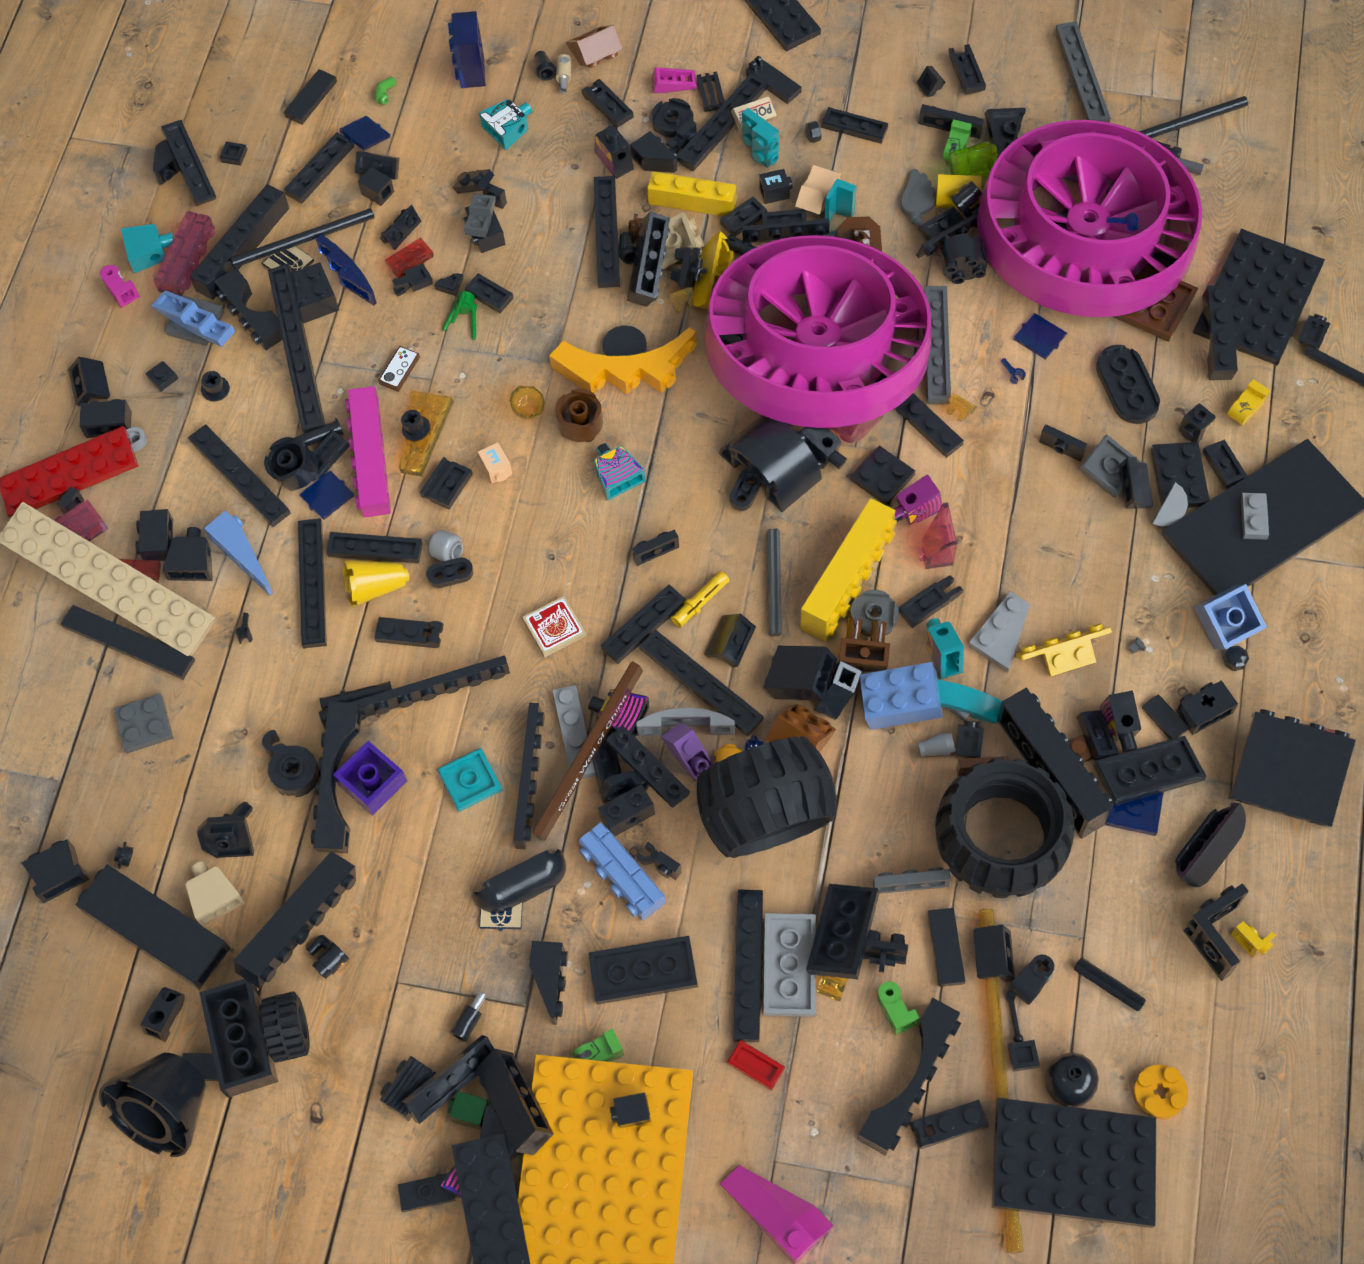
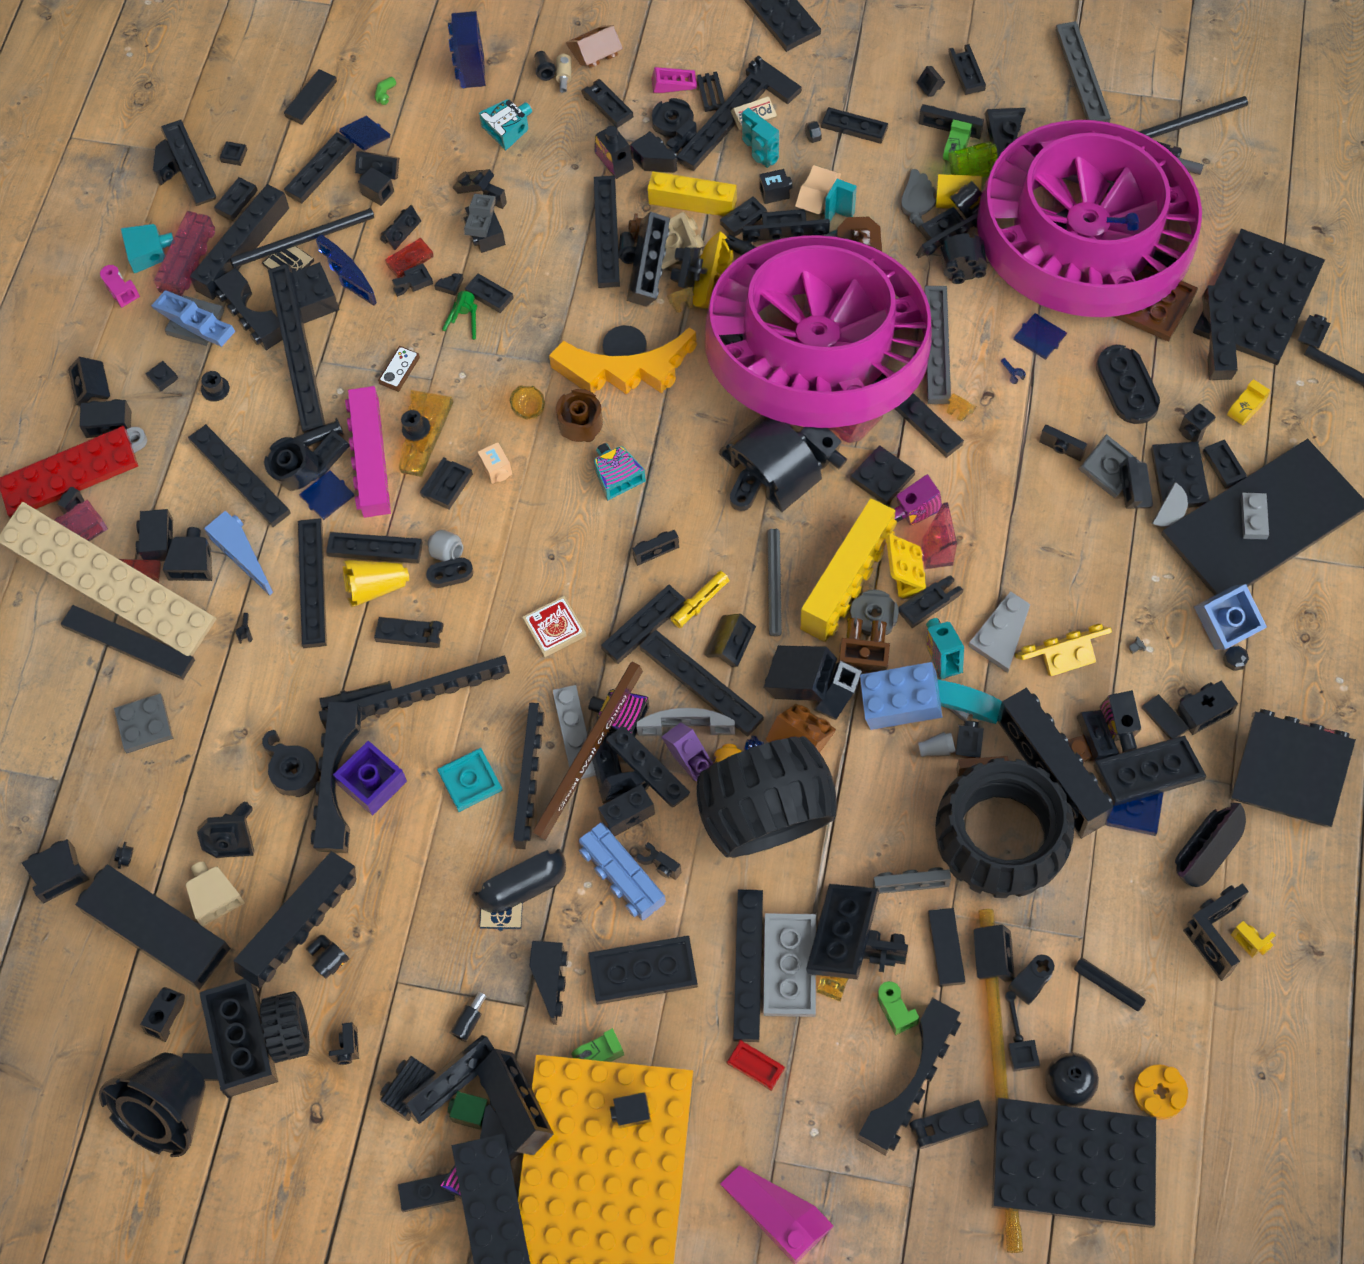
(235, 198): none -> black plate
(349, 1042): none -> black bracket
(906, 566): none -> yellow bracket

